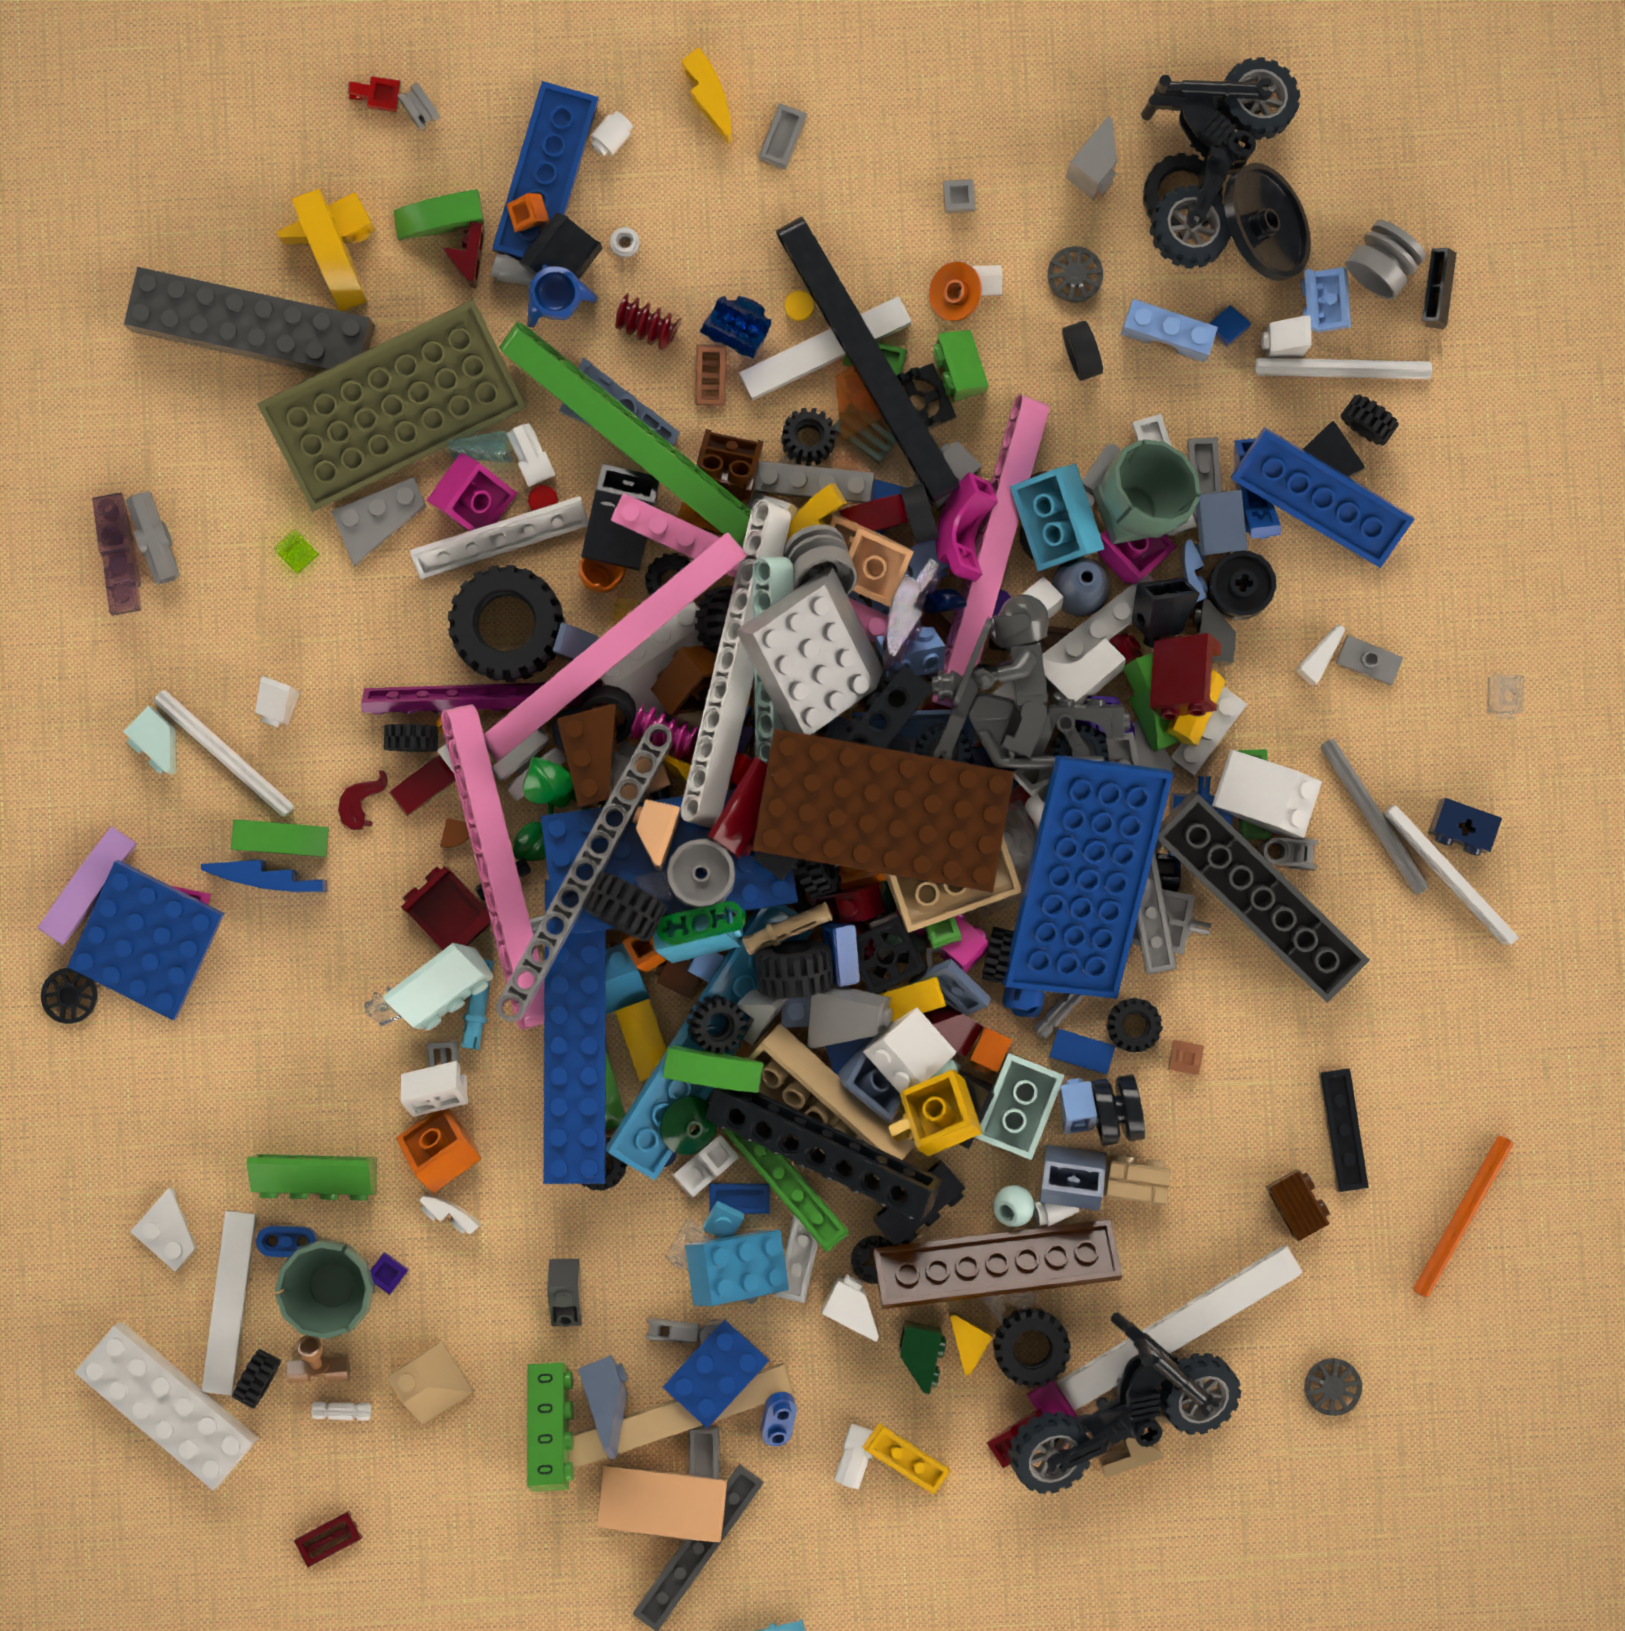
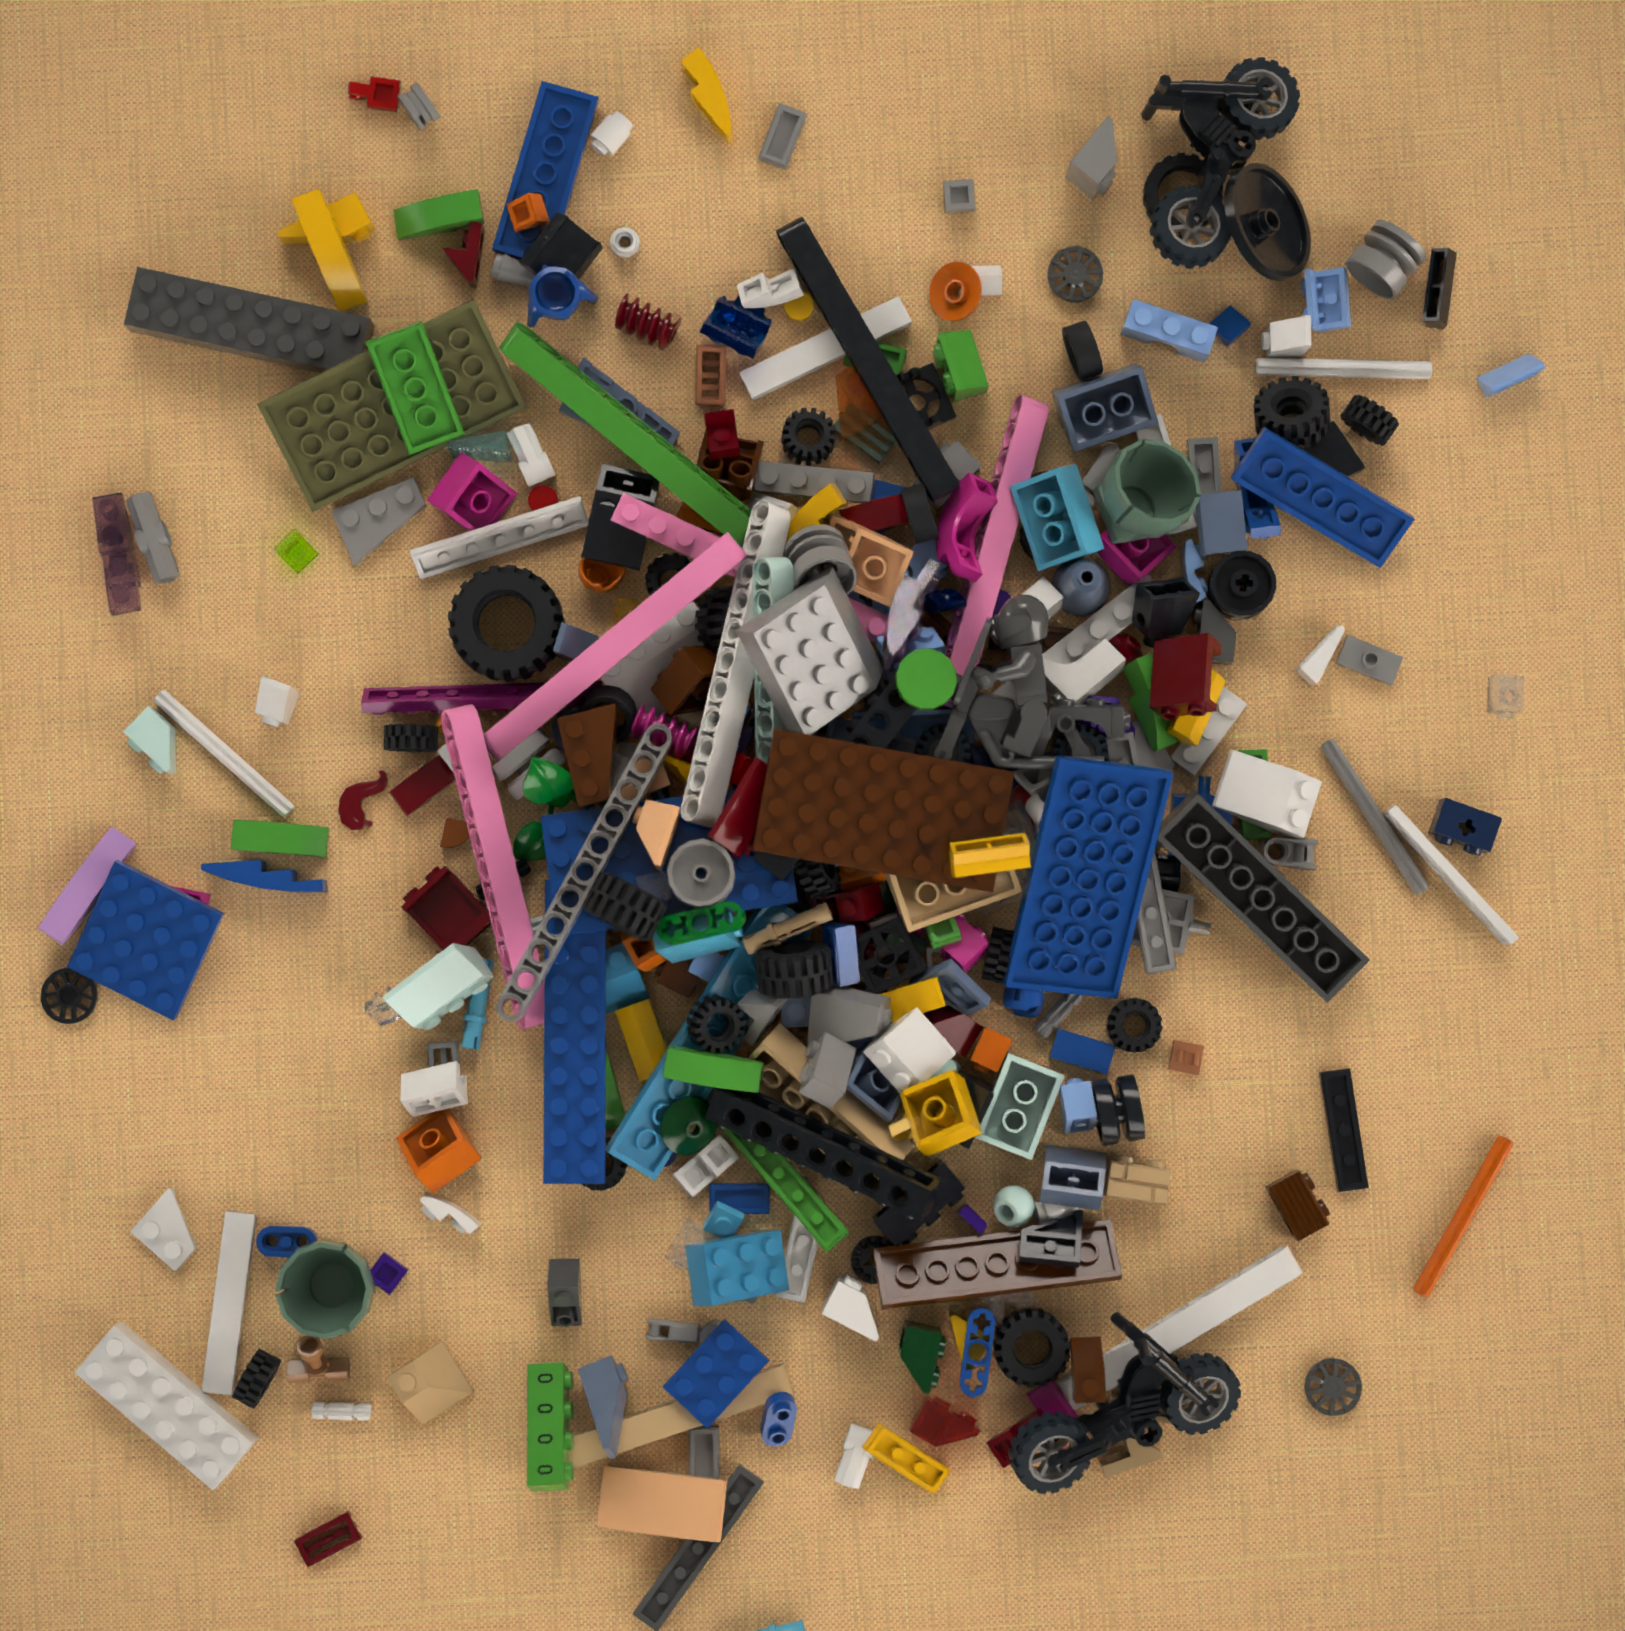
(312, 1175): bright green slope -> none
(415, 387): none -> bright green tile
(722, 434): none -> dark red slope
(761, 292): none -> white slope
(826, 1070): none -> light grey brick
(926, 679): none -> bright green tile
(941, 1425): none -> clear red slope
(967, 1373): none -> blue beam
(972, 1218): none -> dark purple tile
(989, 855): none -> yellow piece
(1053, 1242): none -> black wing
(1087, 1370): none -> reddish brown slope
(1105, 407): none -> sand blue slope
(1296, 398): none -> black tyre
(1510, 374): none -> light blue slope

